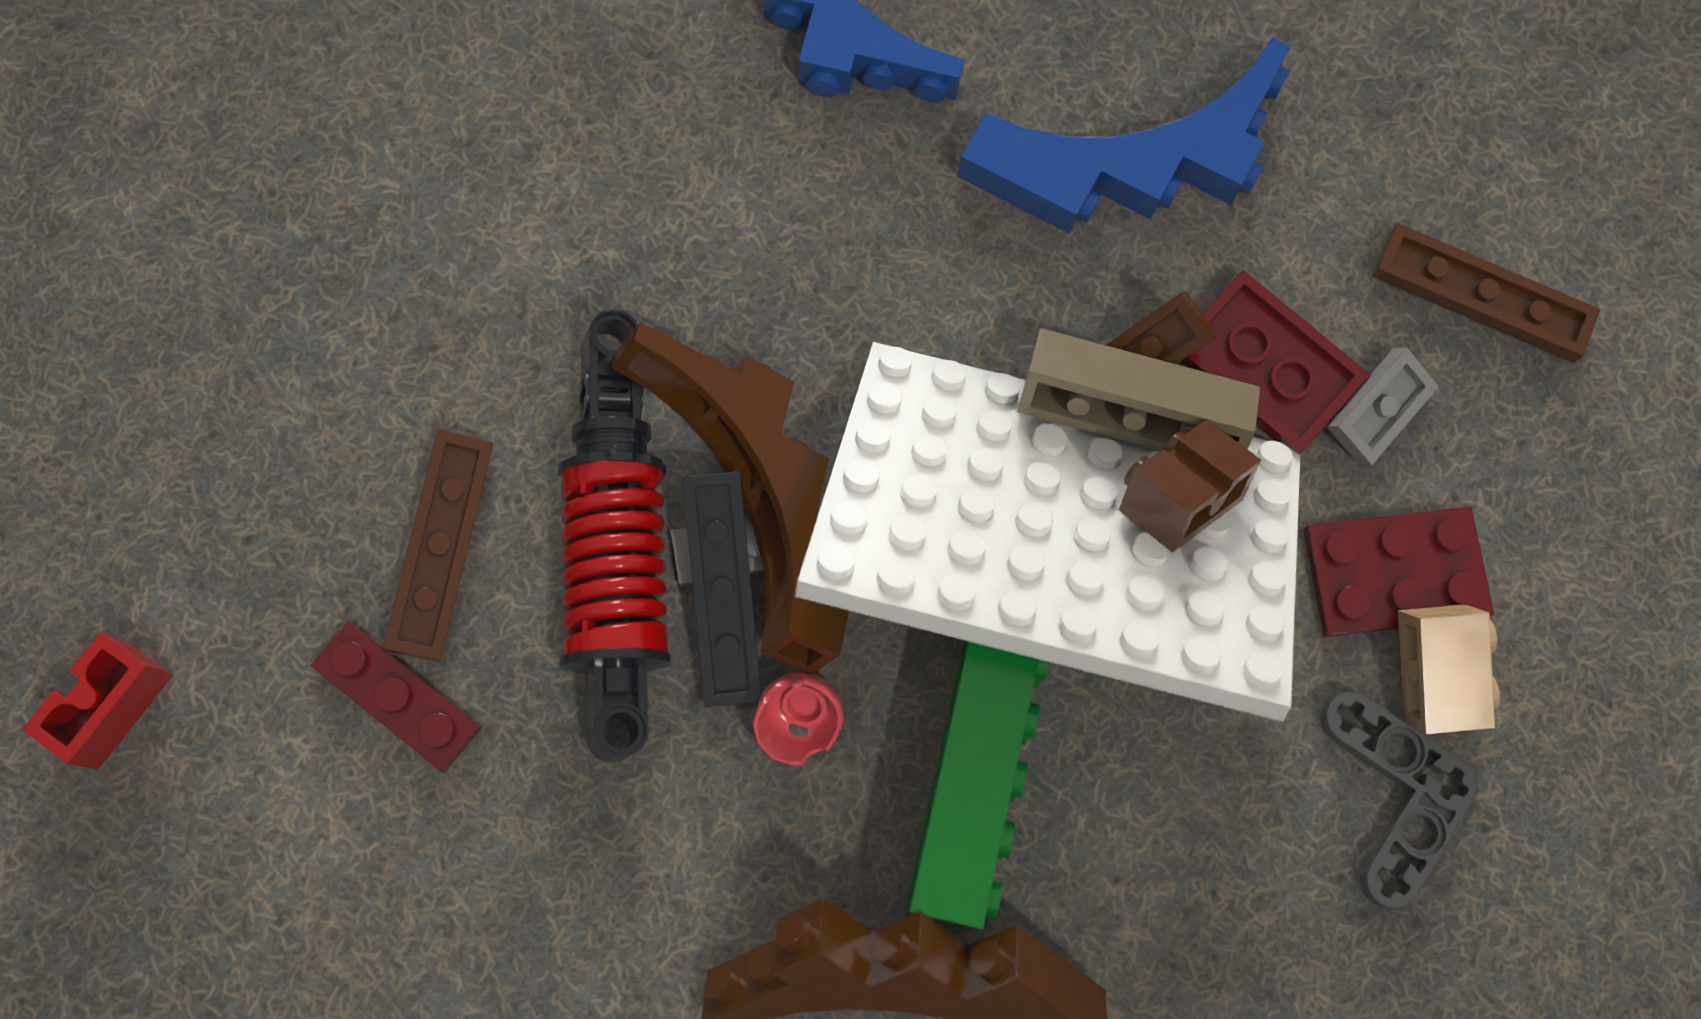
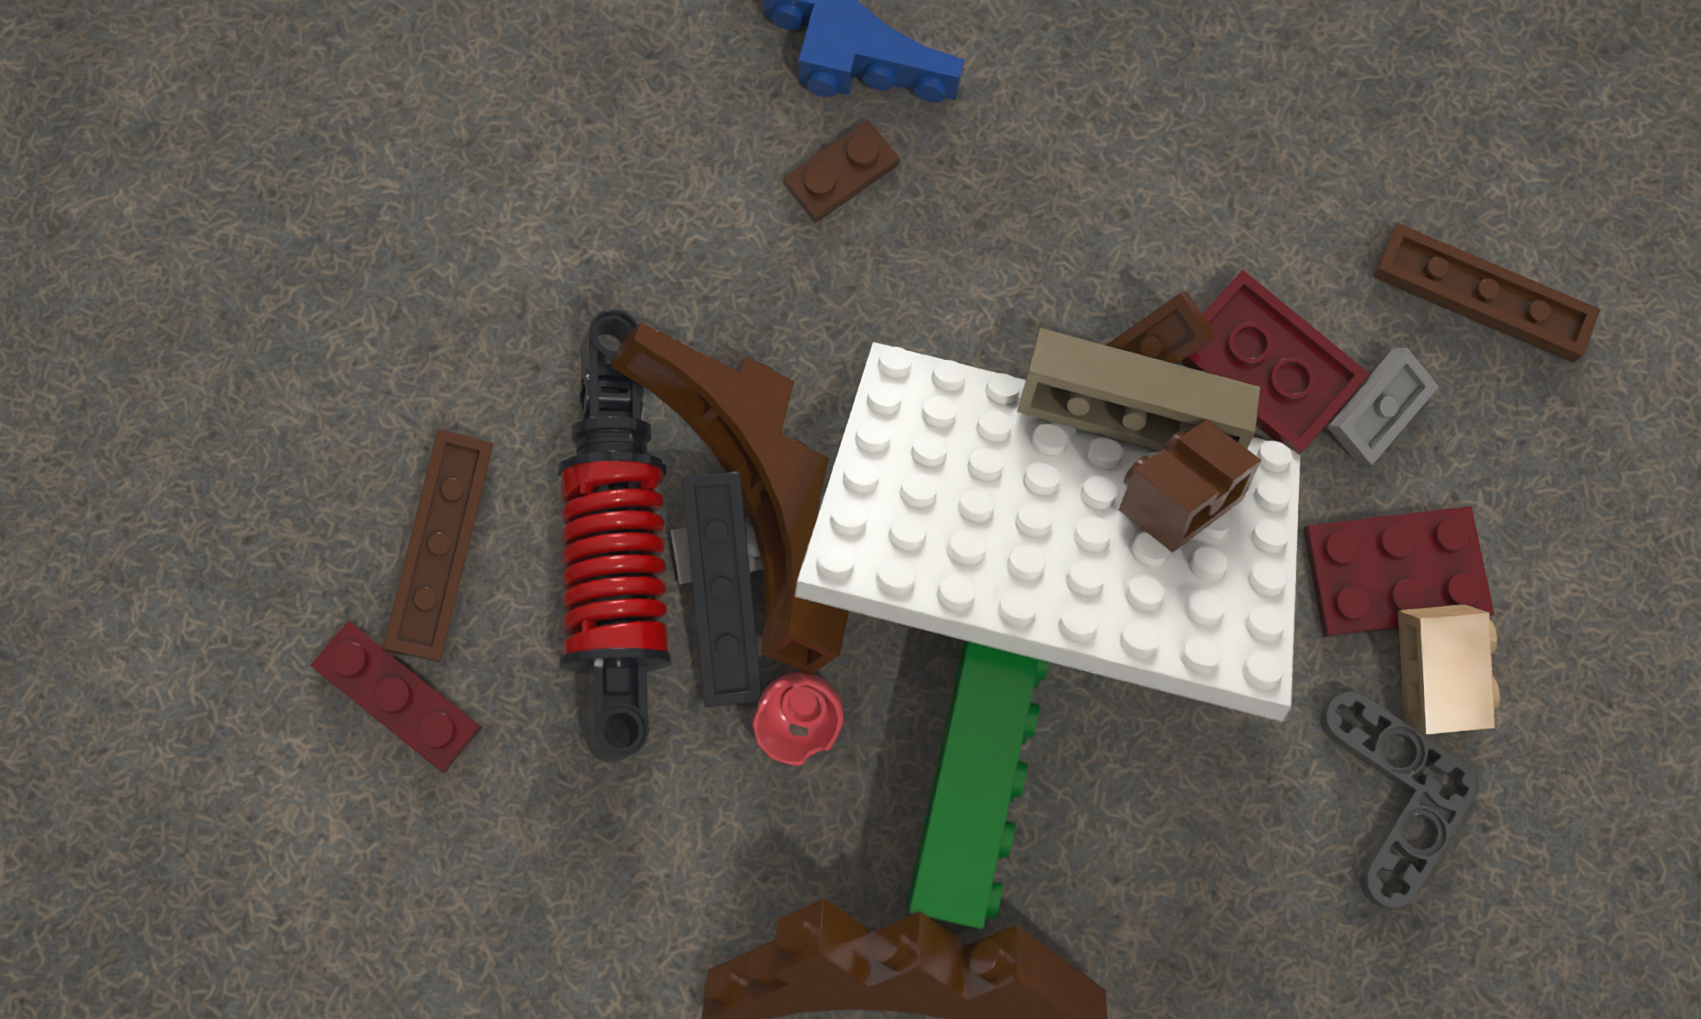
(102, 707): red brick -> none
(841, 171): none -> reddish brown plate
(1067, 175): blue arch -> none

